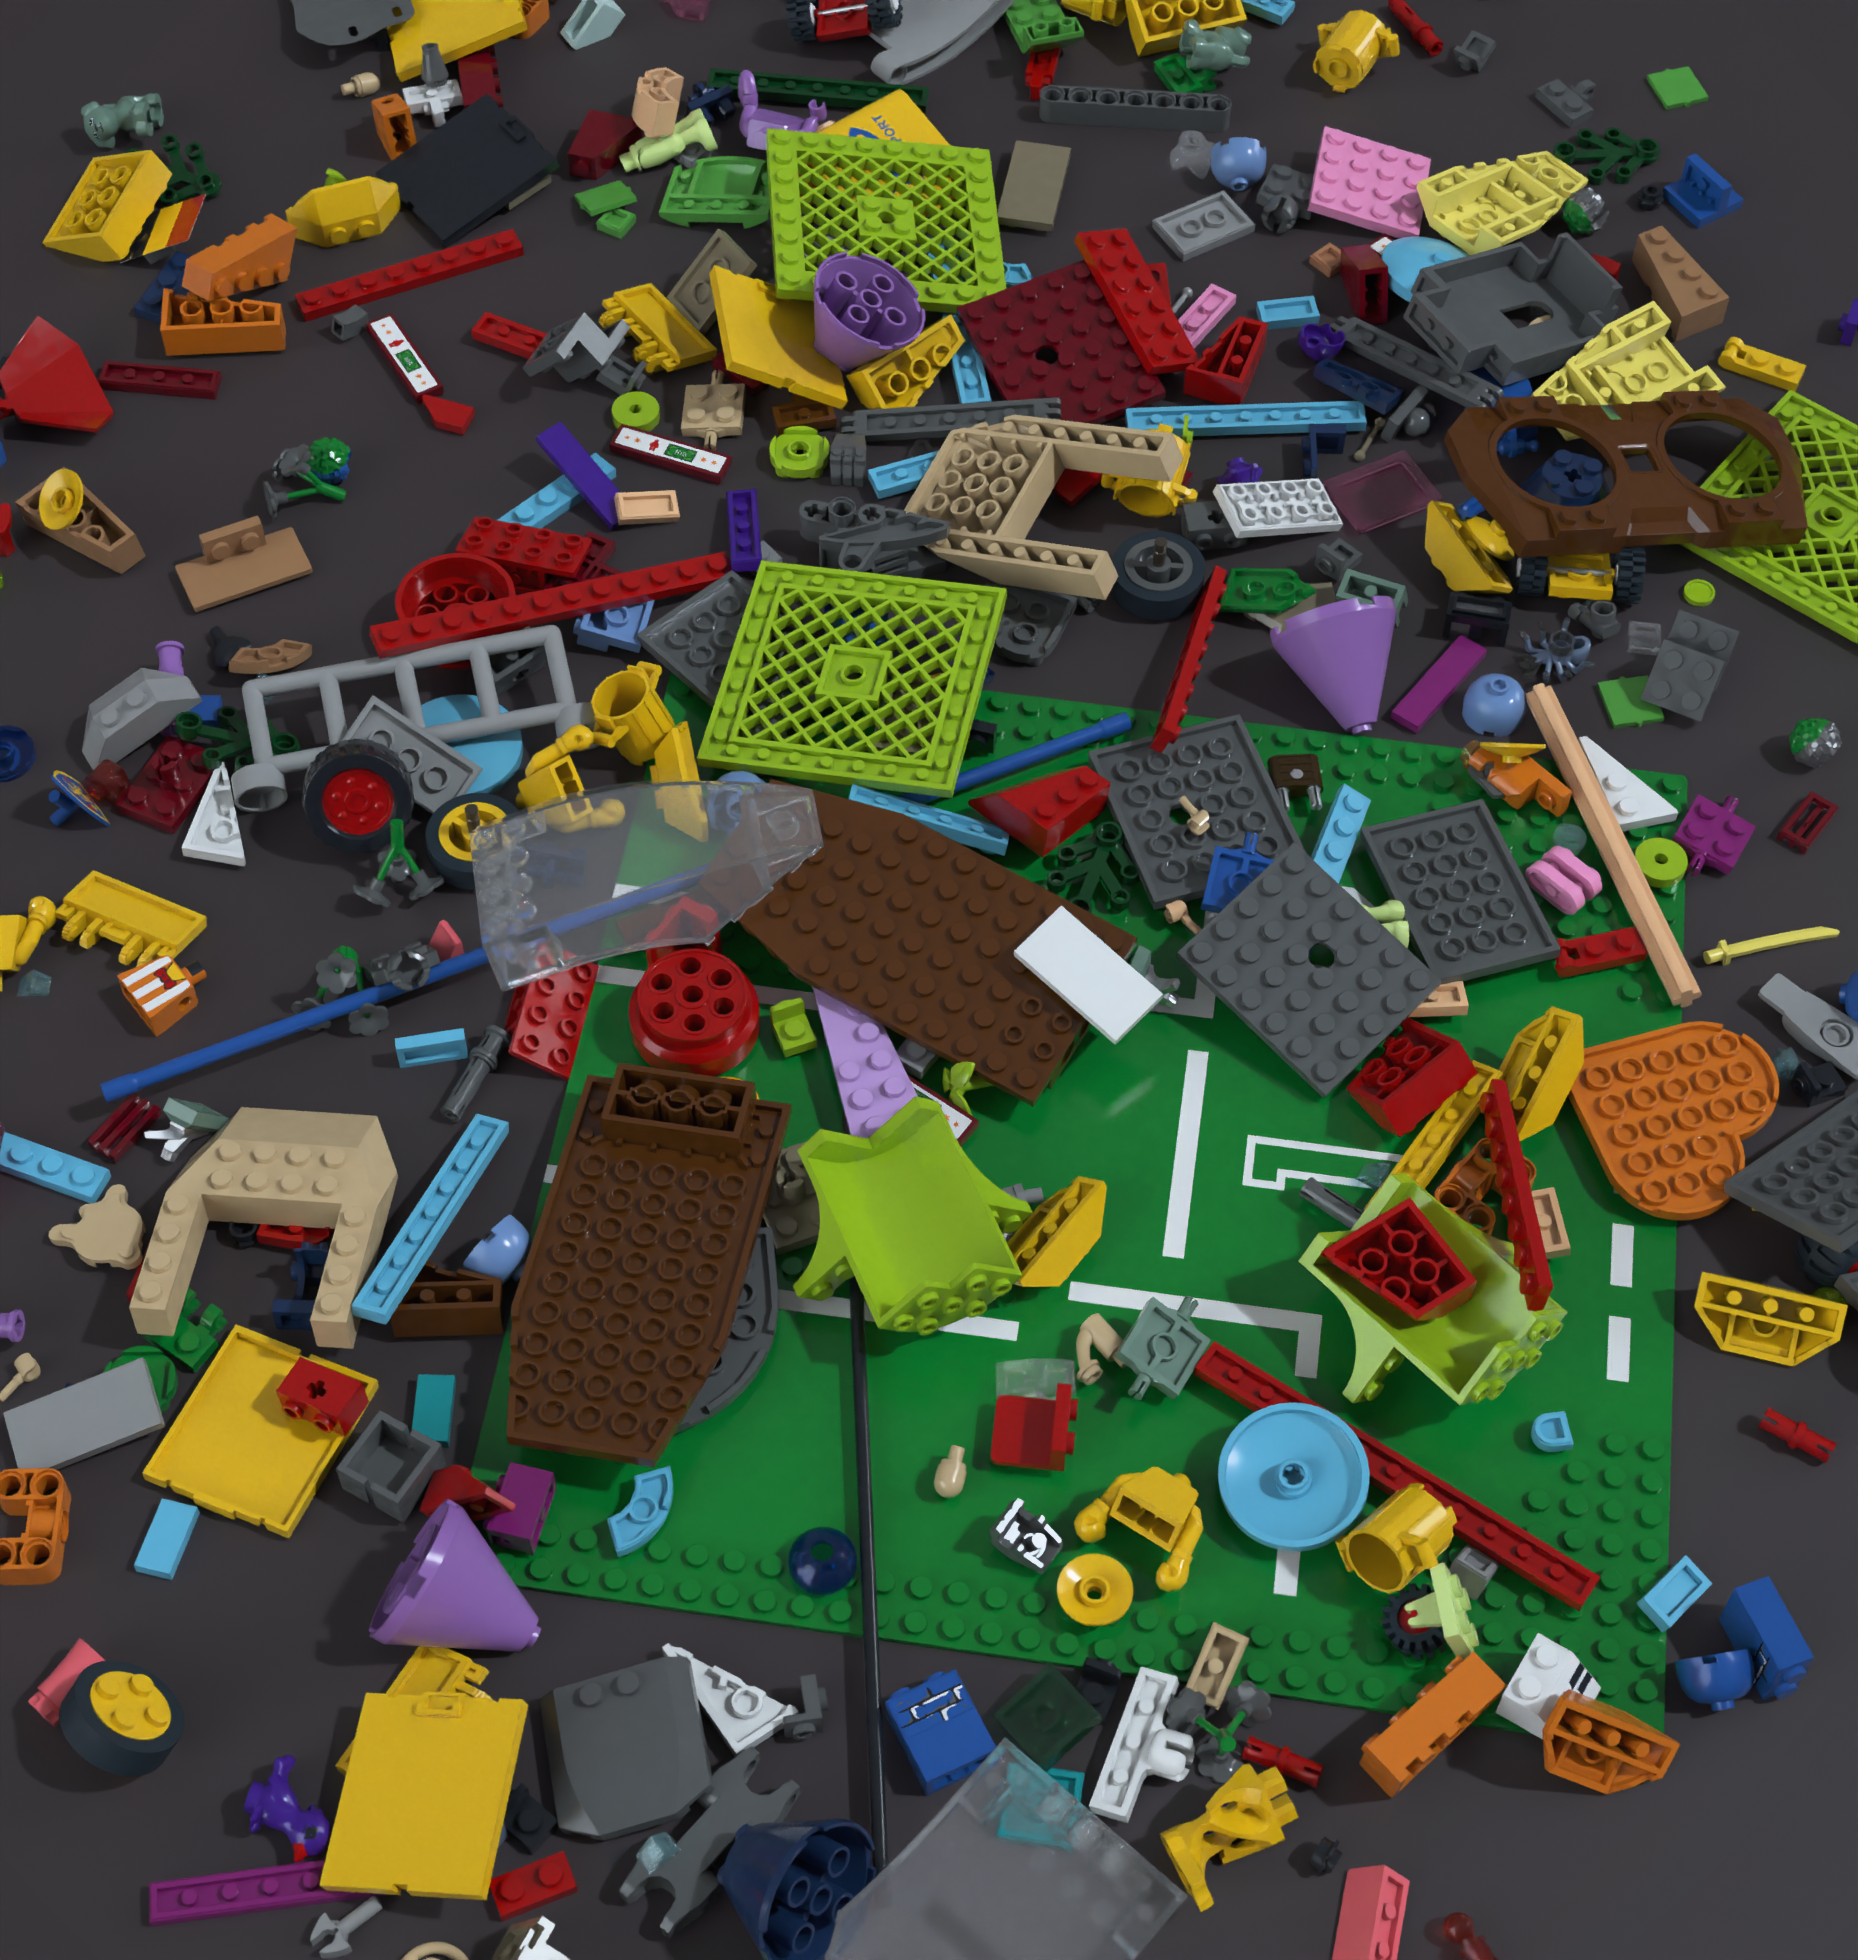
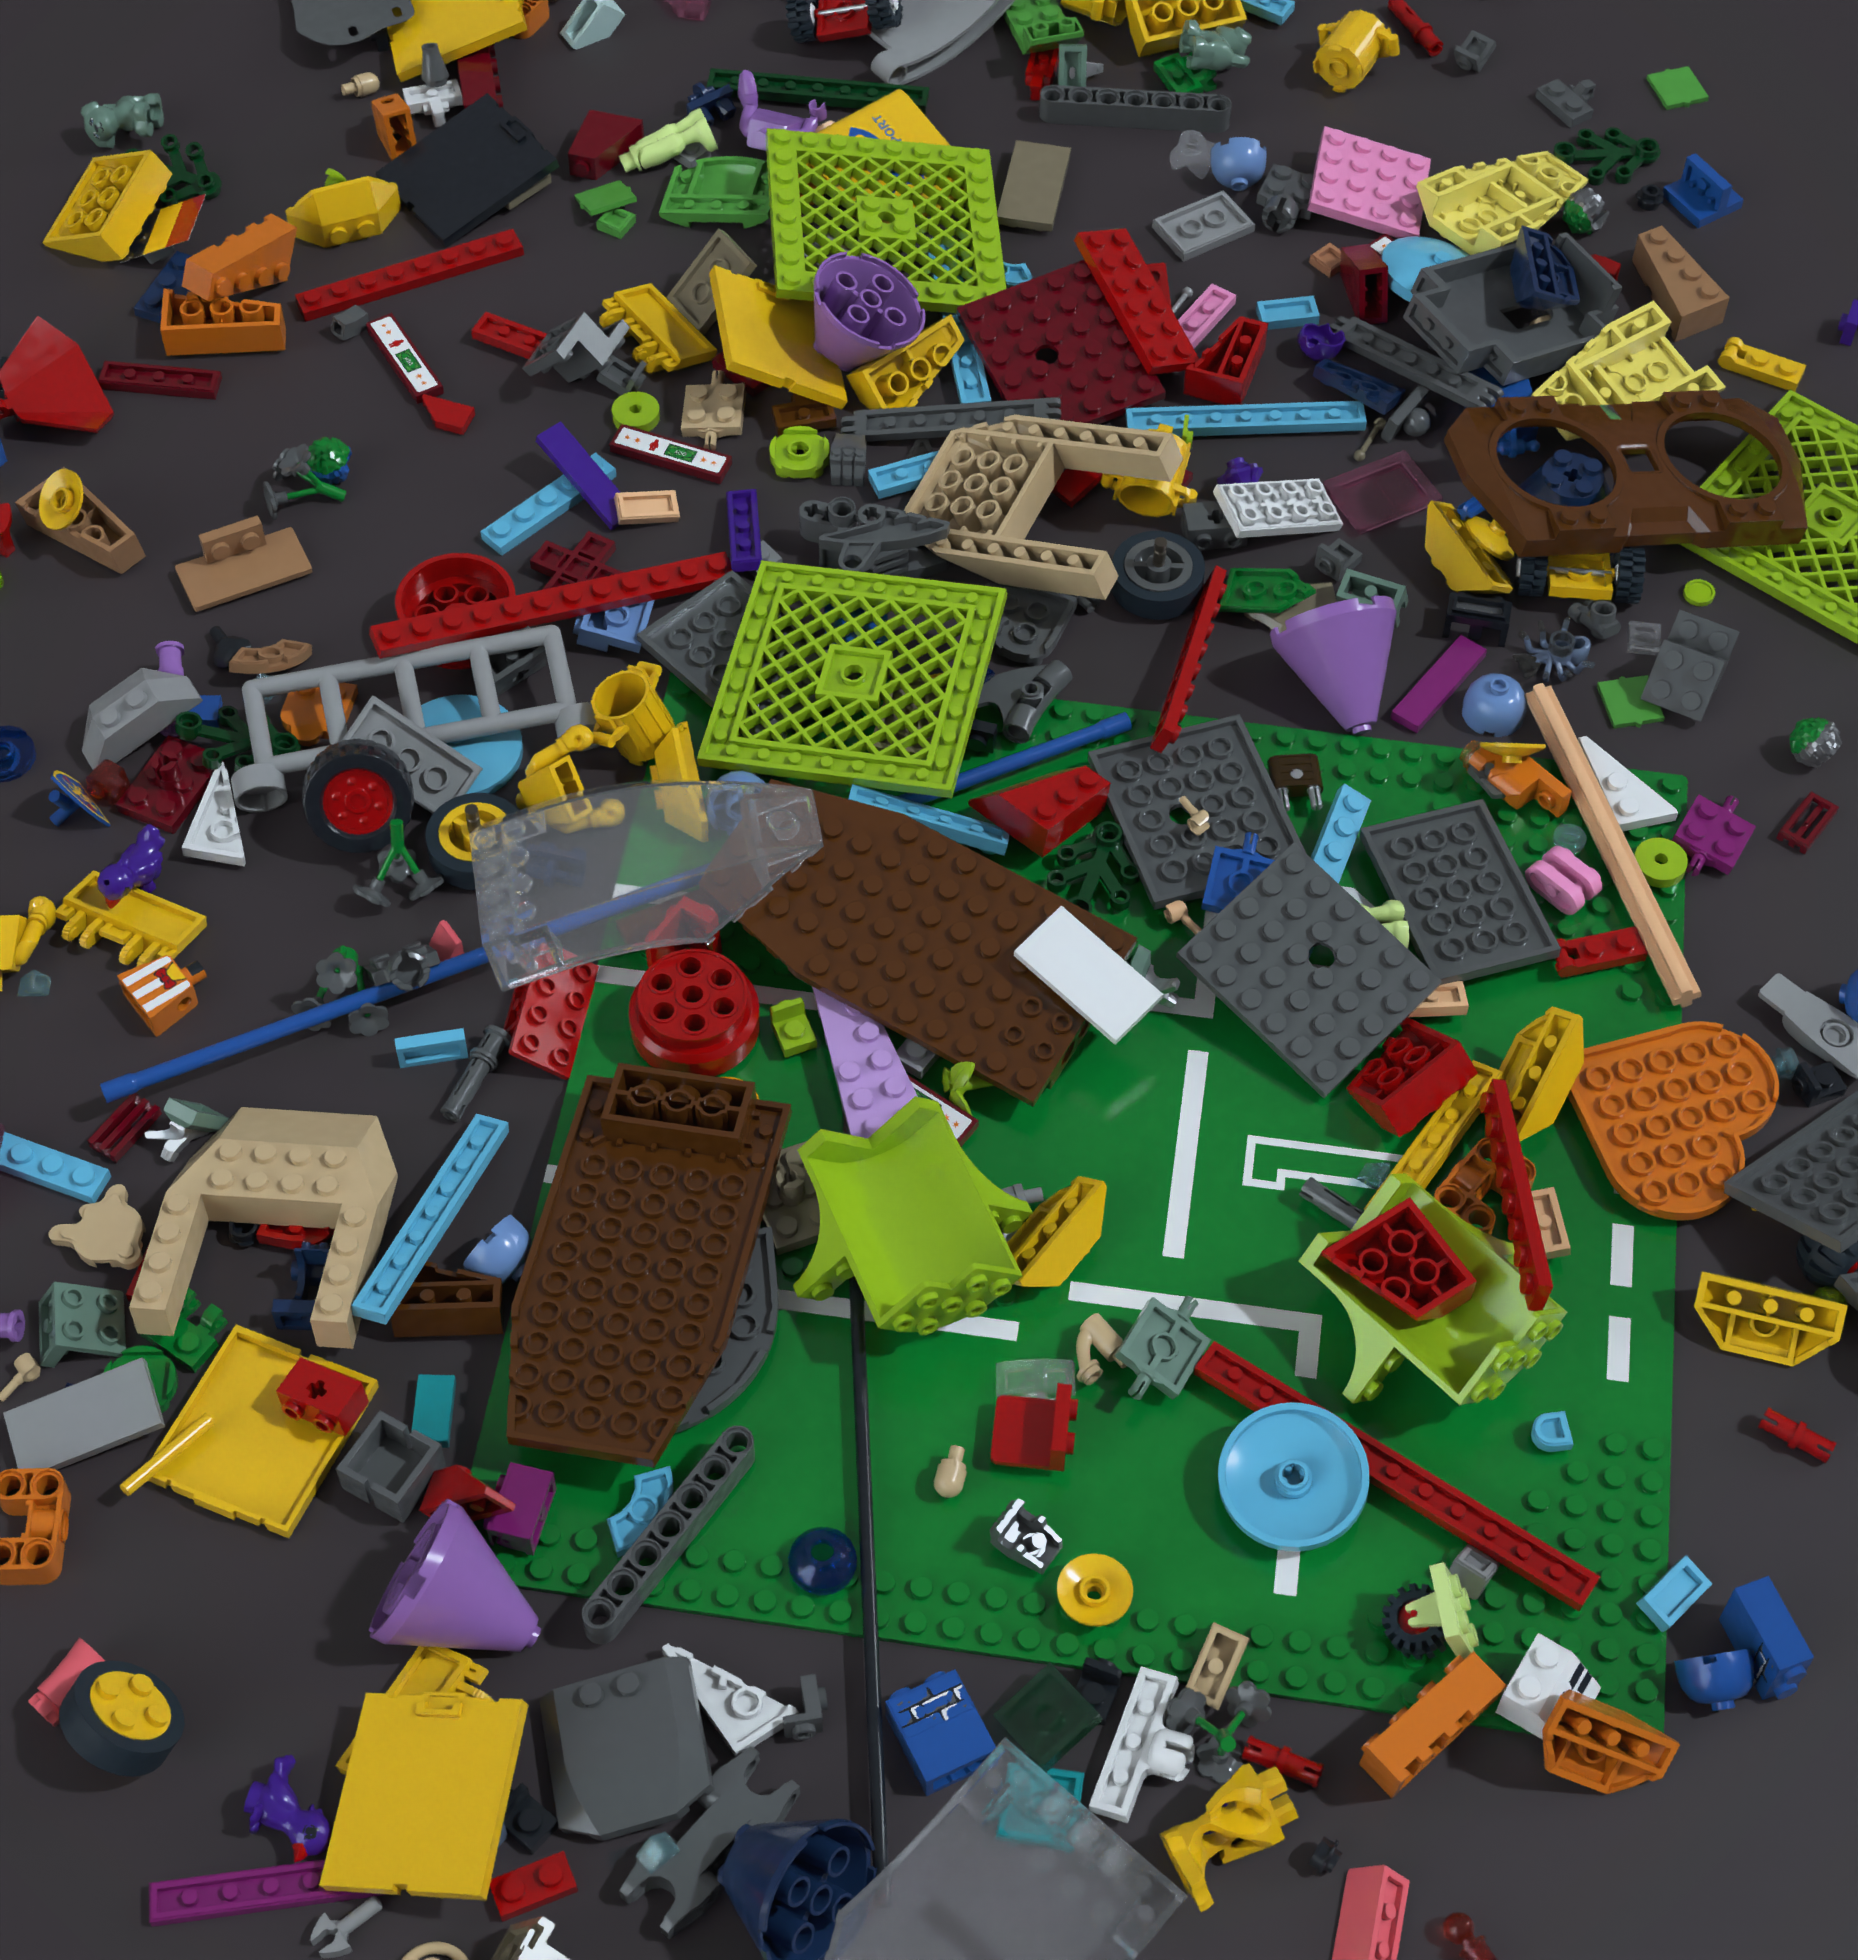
(80, 1321): none -> sand green bracket
(136, 867): none -> dark purple animal
(166, 1539): medium azure tile -> none
(167, 1454): none -> yellow bar
(305, 716): none -> orange plate
(525, 551): red bracket -> none
(657, 102): light nougat brick -> none
(668, 1549): none -> dark grey beam
(1024, 696): none -> dark grey pin
(1073, 65): none -> sand green piece
(1156, 1508): yellow torso -> none
(1321, 440): dark blue bracket -> none
(1398, 1539): yellow container -> none
(1542, 273): none -> dark blue wedge
(1726, 952): light yellow sword -> none

